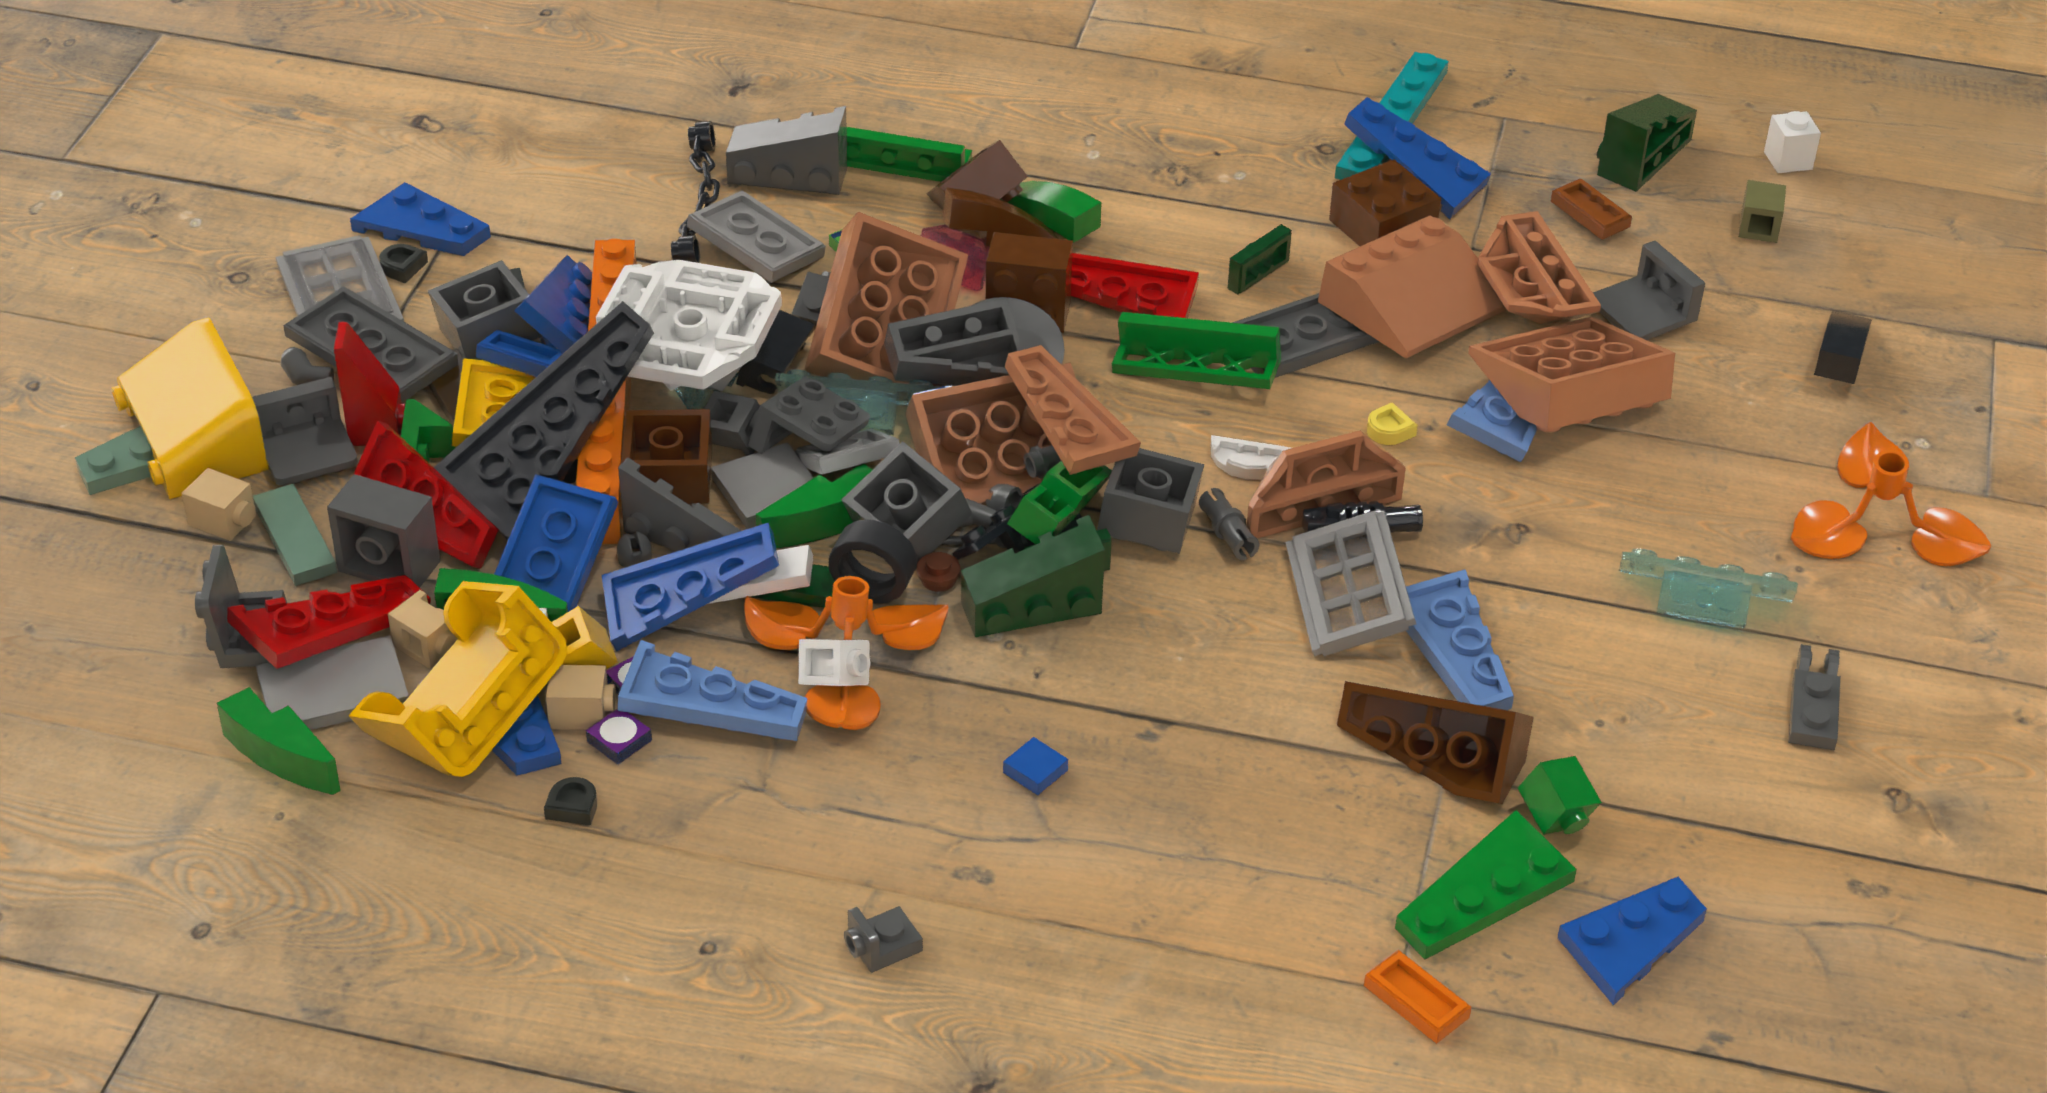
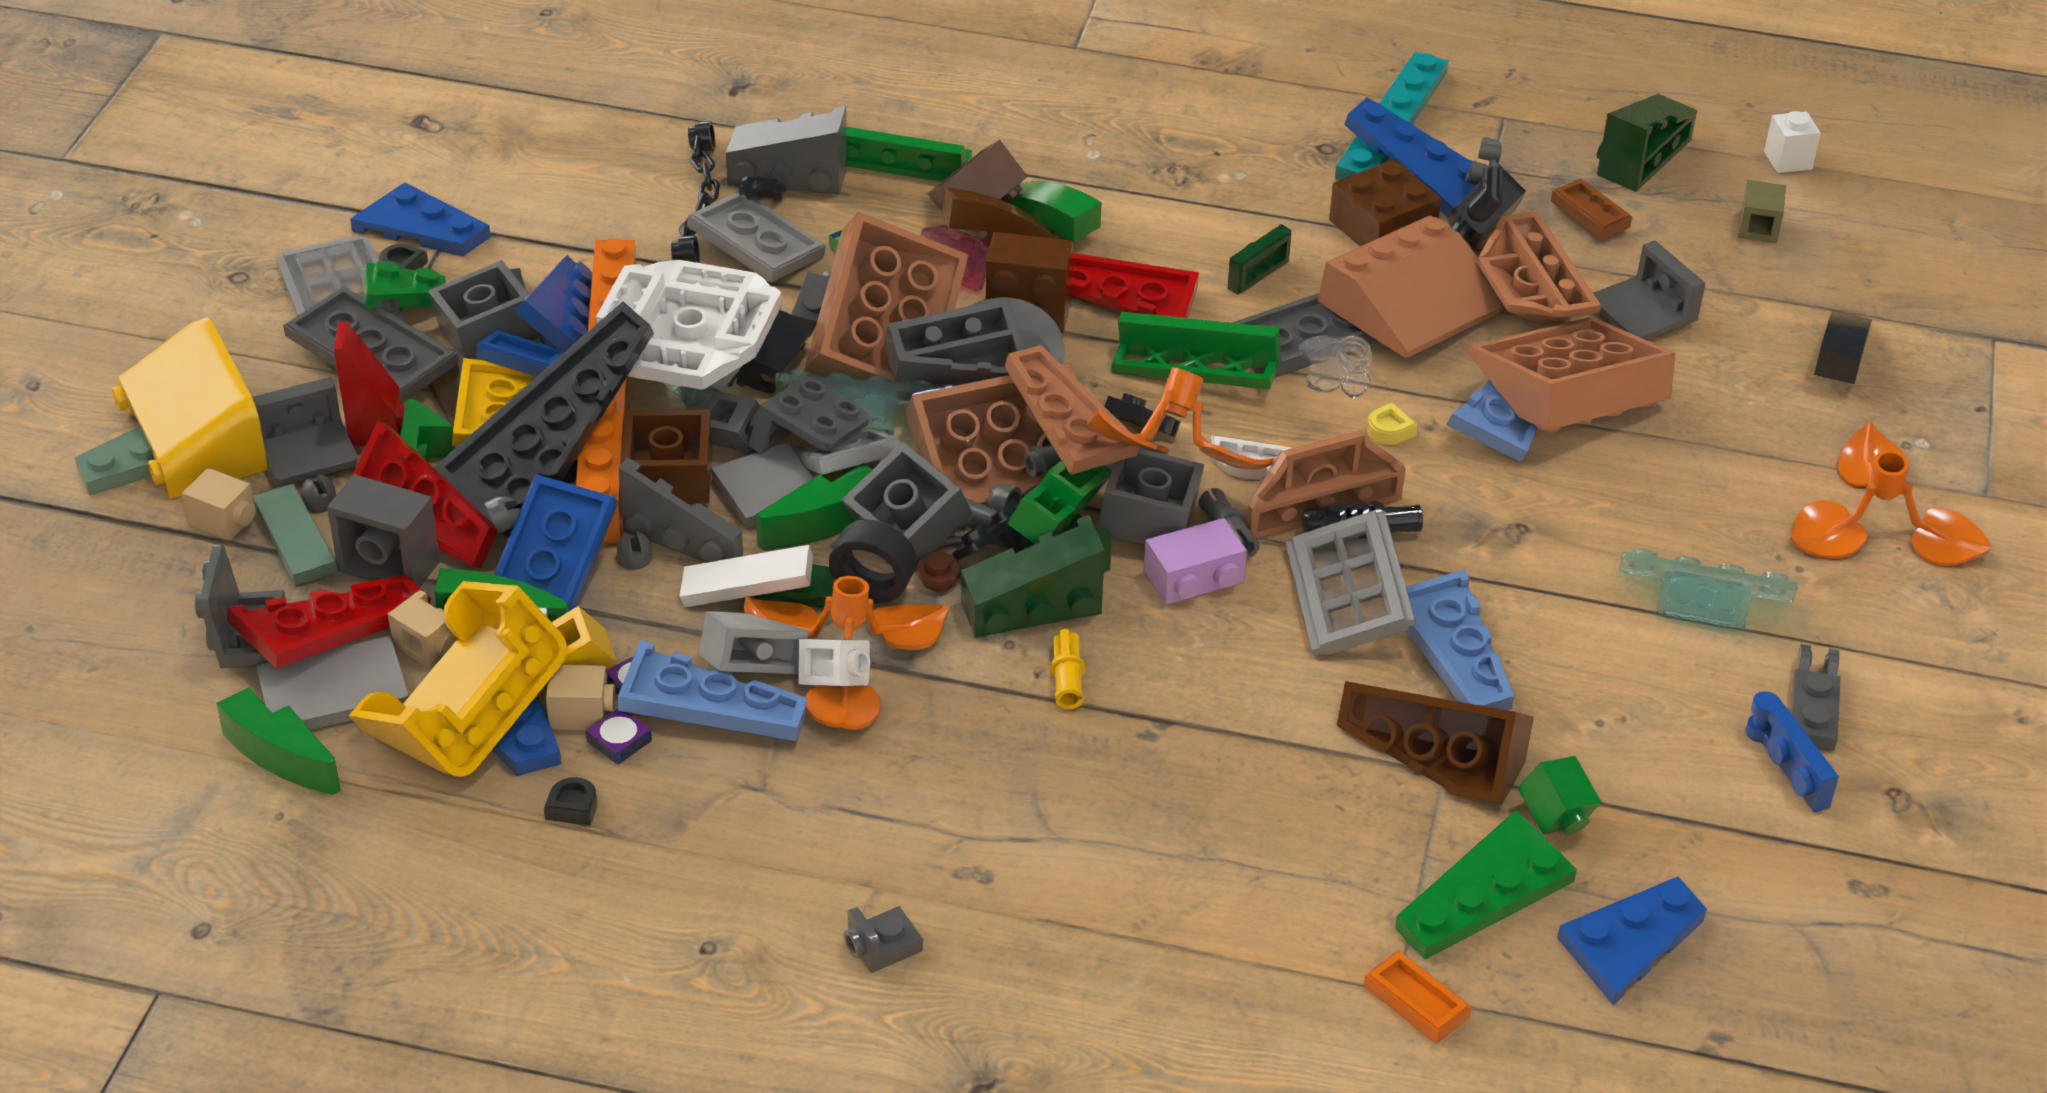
(300, 369): dark grey arm -> none
(310, 493): none -> dark grey hinge
(388, 281): none -> green wing
(502, 512): none -> dark grey hinge
(673, 585): blue wing -> none
(750, 643): none -> light grey slope
(762, 189): none -> black axle
(1035, 765): blue tile -> none
(1067, 670): none -> yellow axle
(1133, 410): none -> black plate
(1177, 399): none -> orange plant
(1194, 561): none -> lavender brick
(1337, 364): none -> clear plate
(1493, 197): none -> black torso
(1792, 750): none -> blue plate

